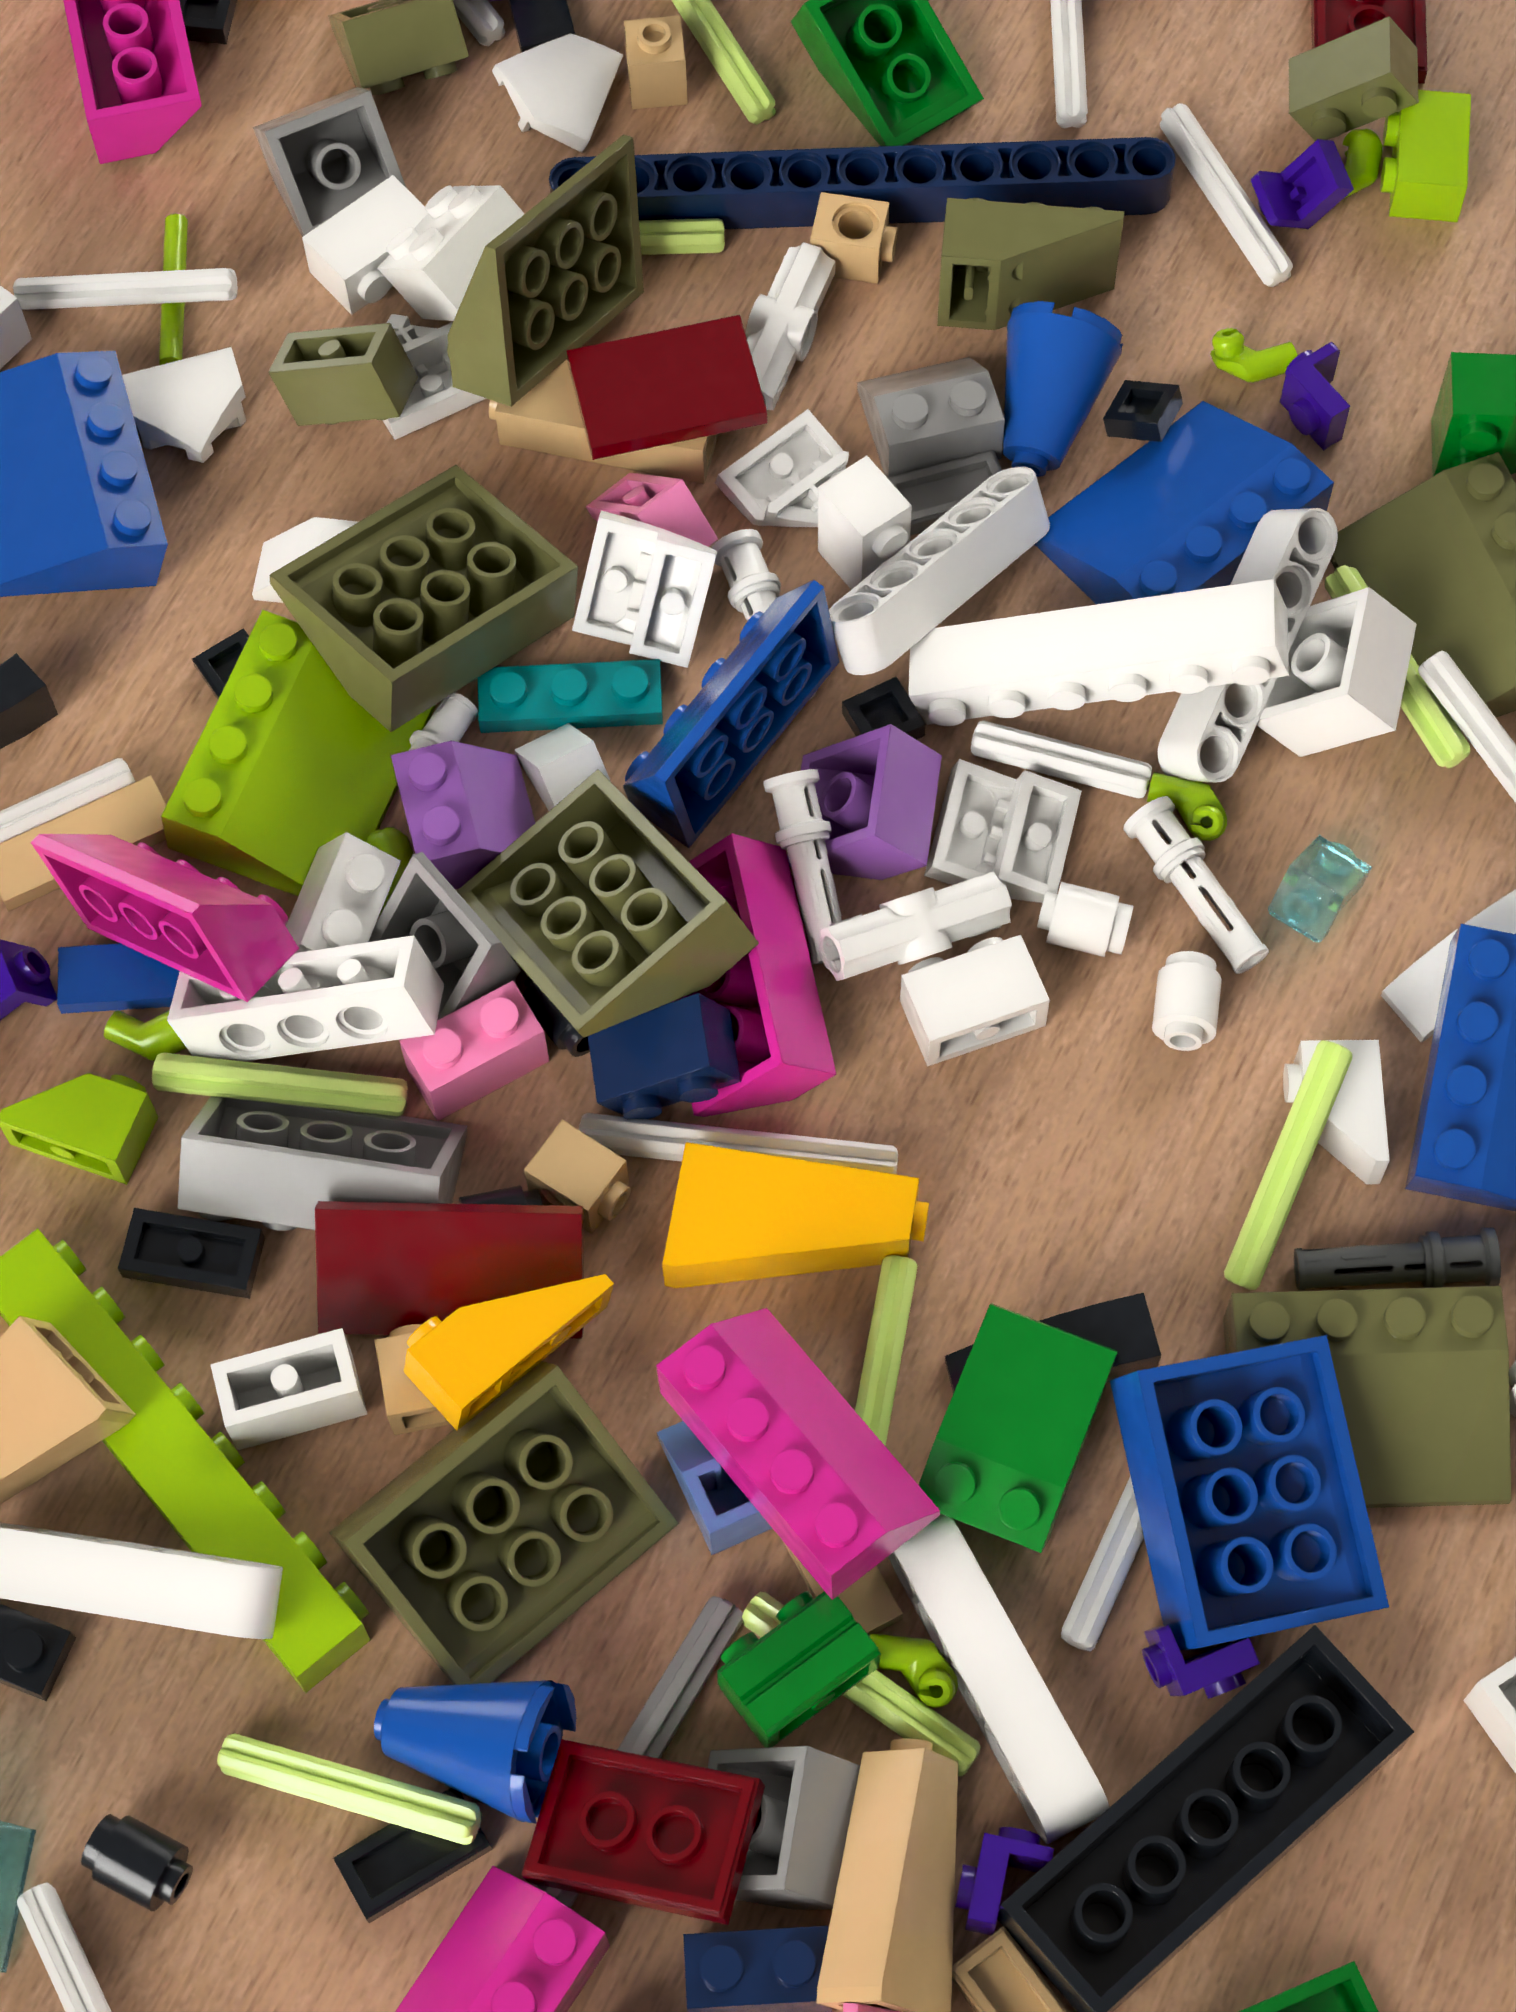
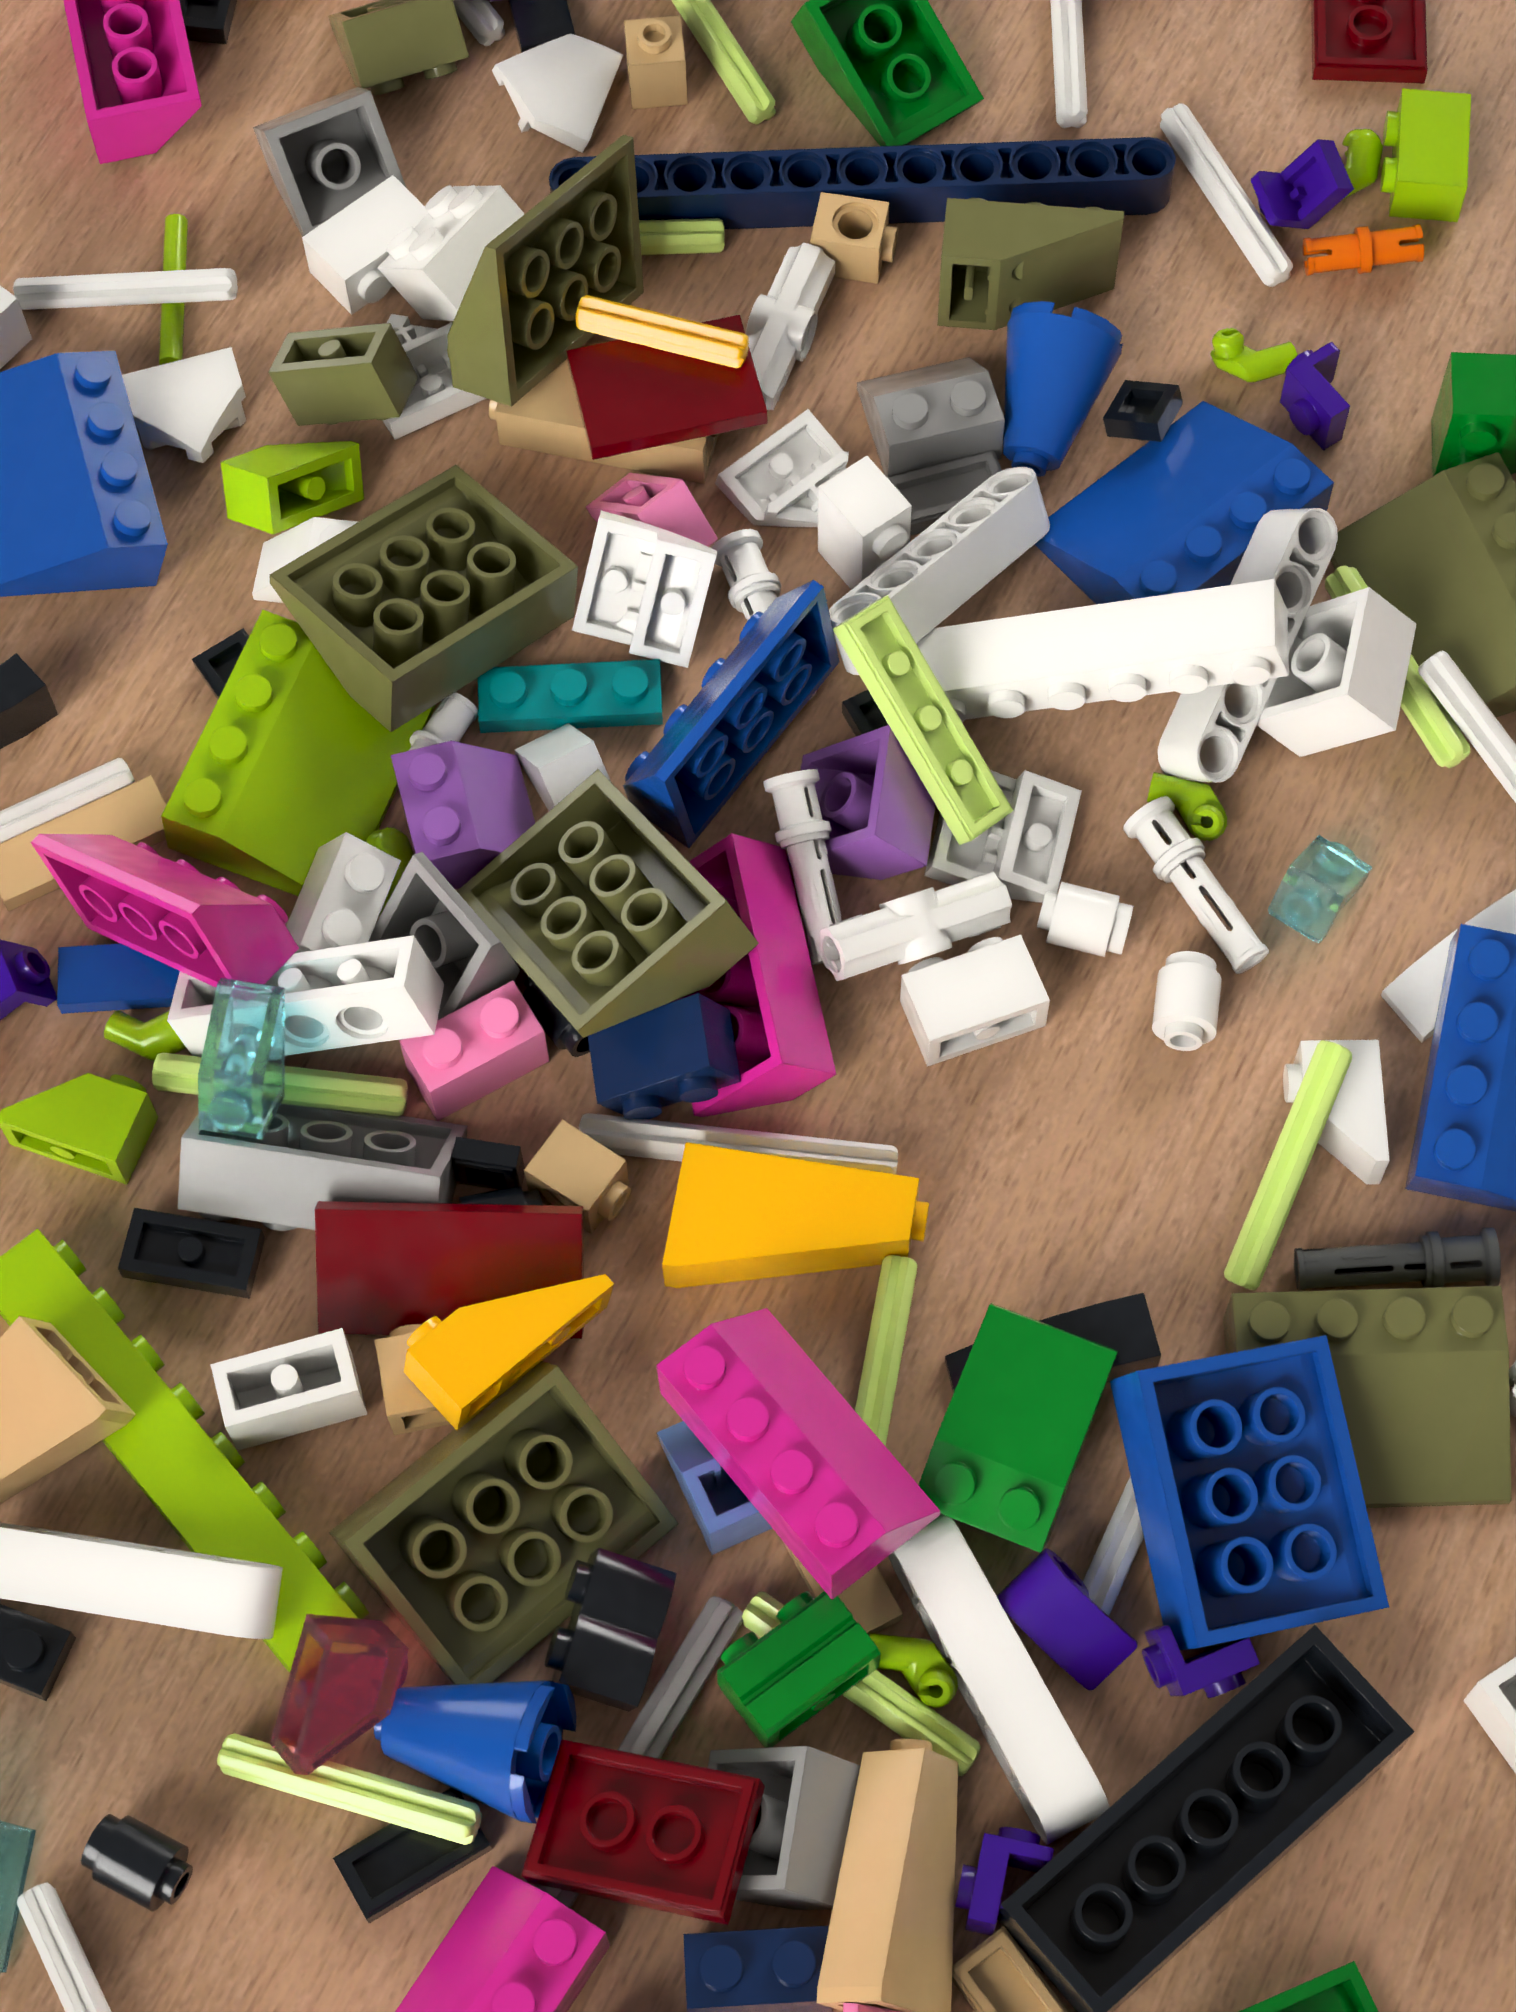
(243, 1059): none -> clear light blue slope
(291, 483): none -> lime slope
(337, 1688): none -> clear pink slope
(487, 1163): none -> black tile
(611, 1628): none -> black brick
(662, 331): none -> yellow axle
(923, 720): none -> yellowish green tile
(1061, 759): white axle -> none
(1064, 1622): none -> dark purple panel
(1353, 80): olive brick -> none
(1363, 249): none -> orange pin

